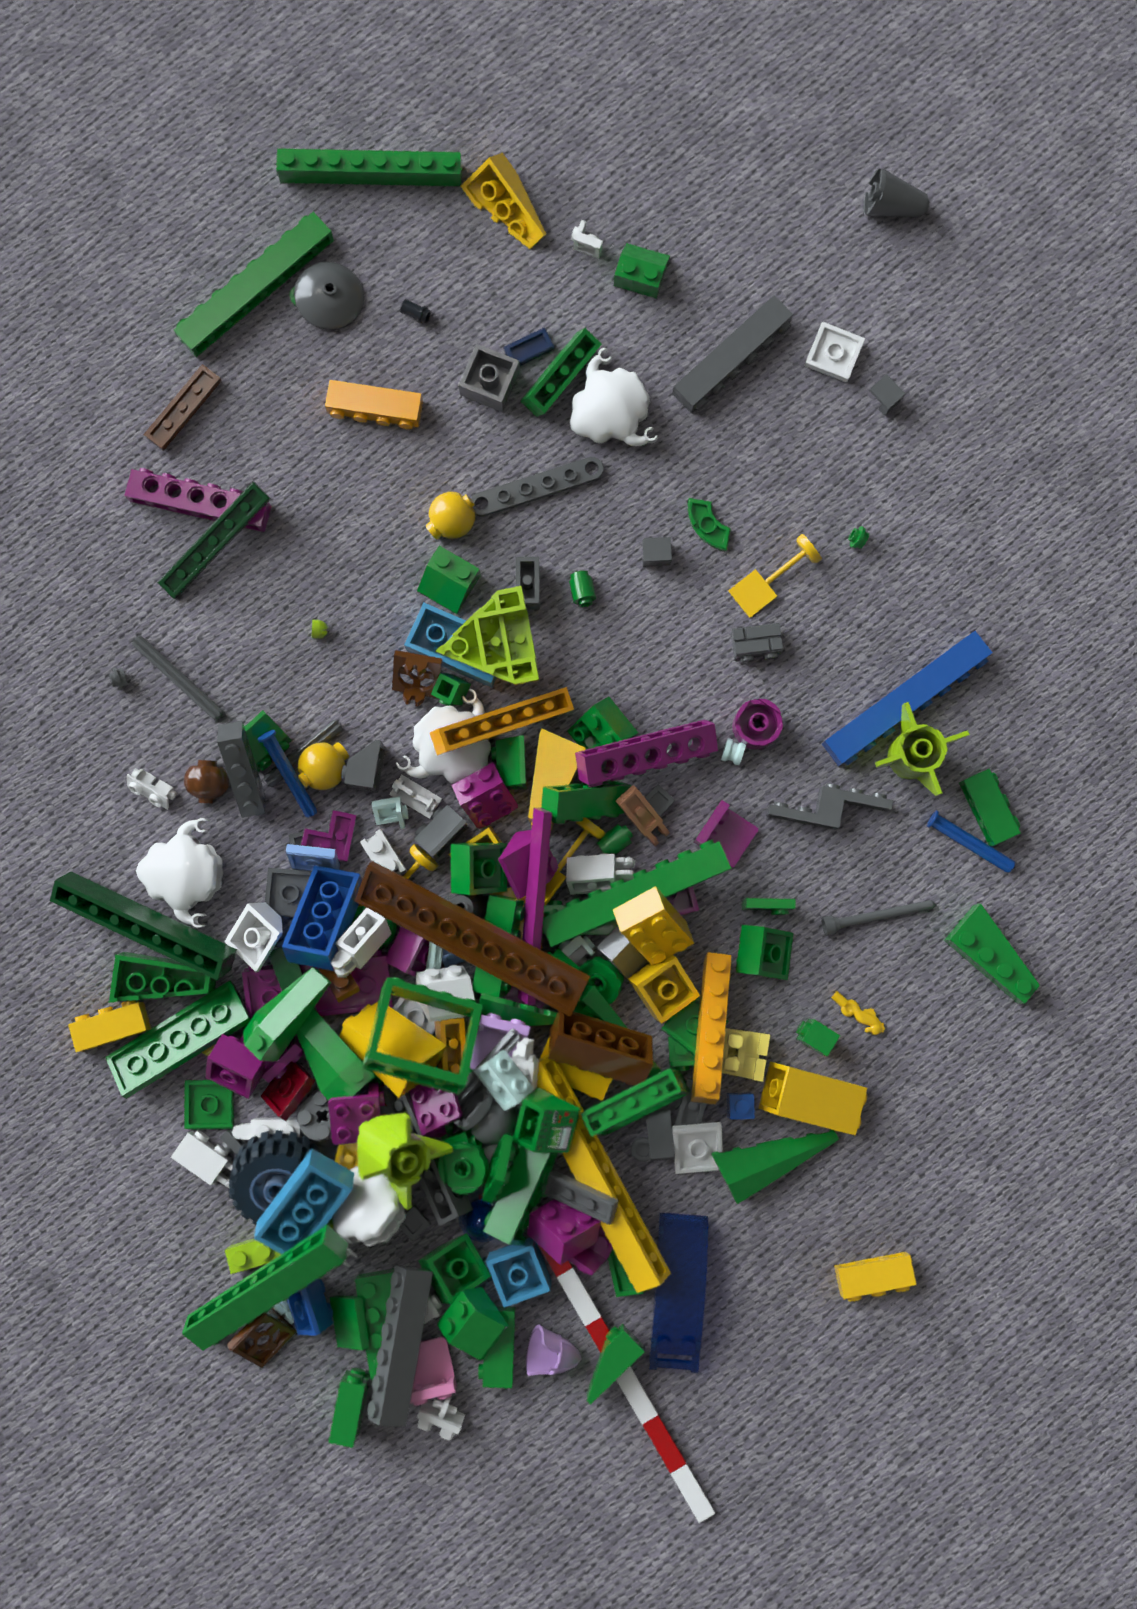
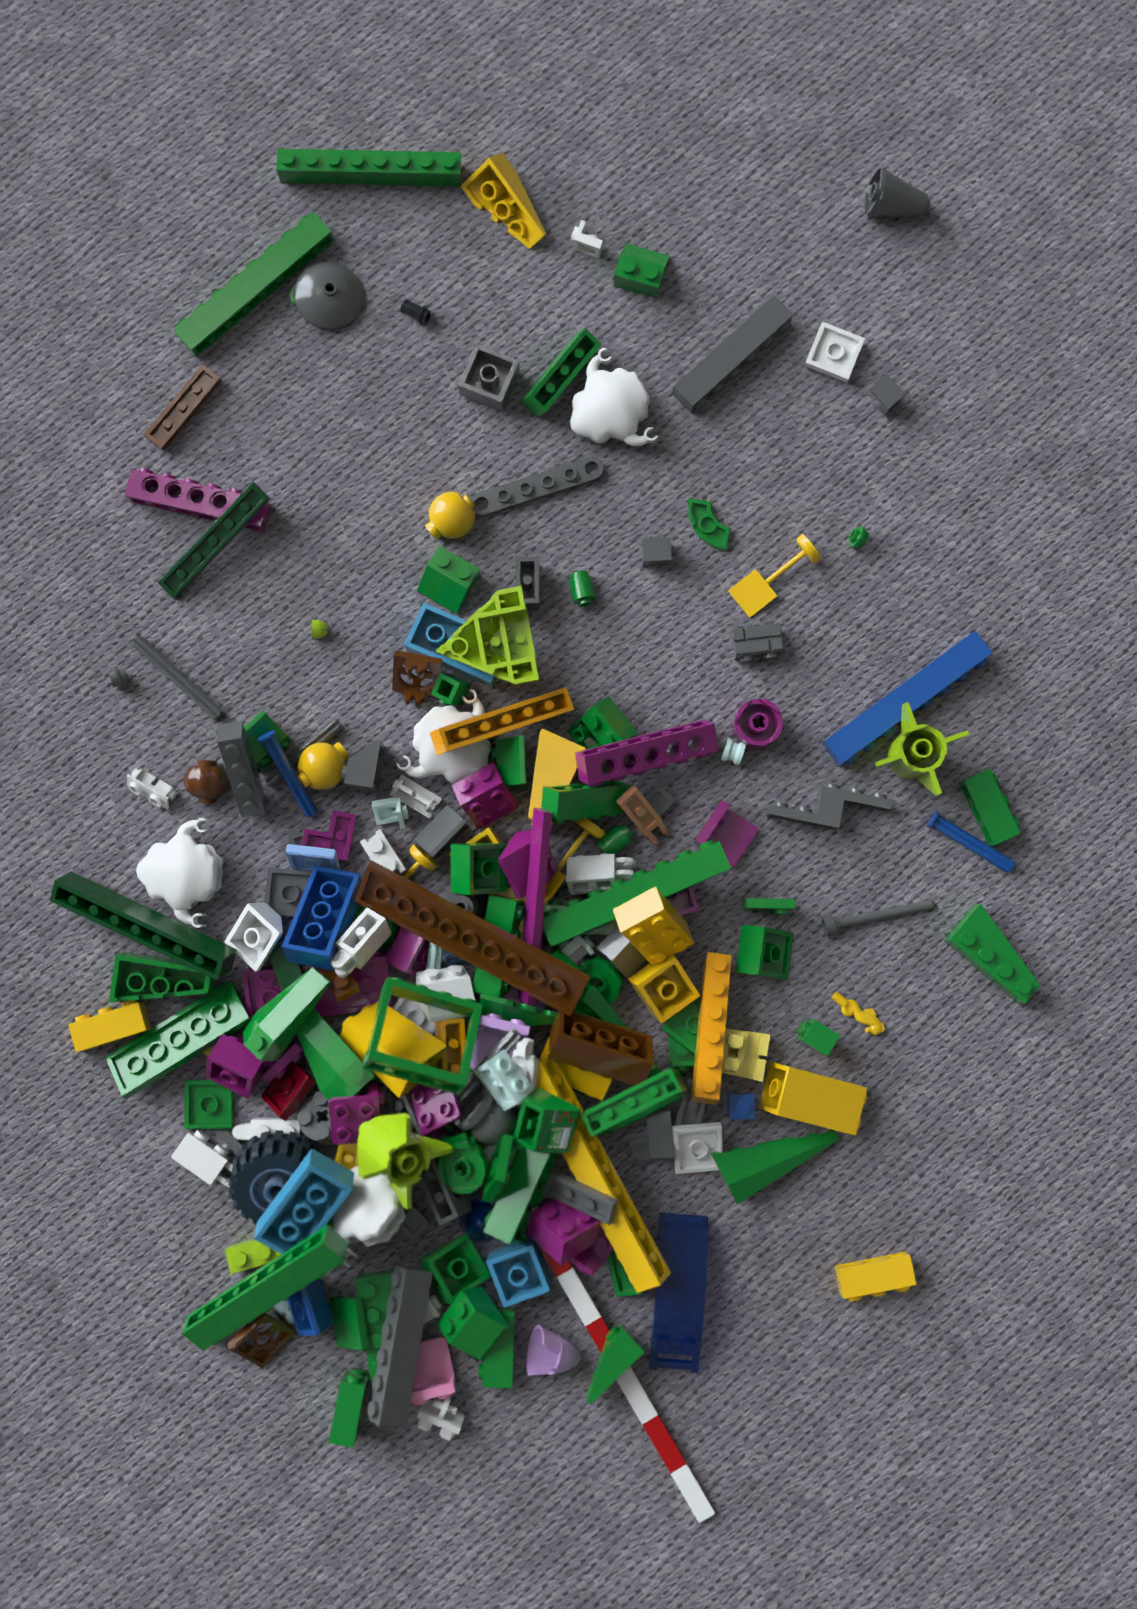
(373, 404): light orange brick -> none
(530, 346): dark blue tile -> none

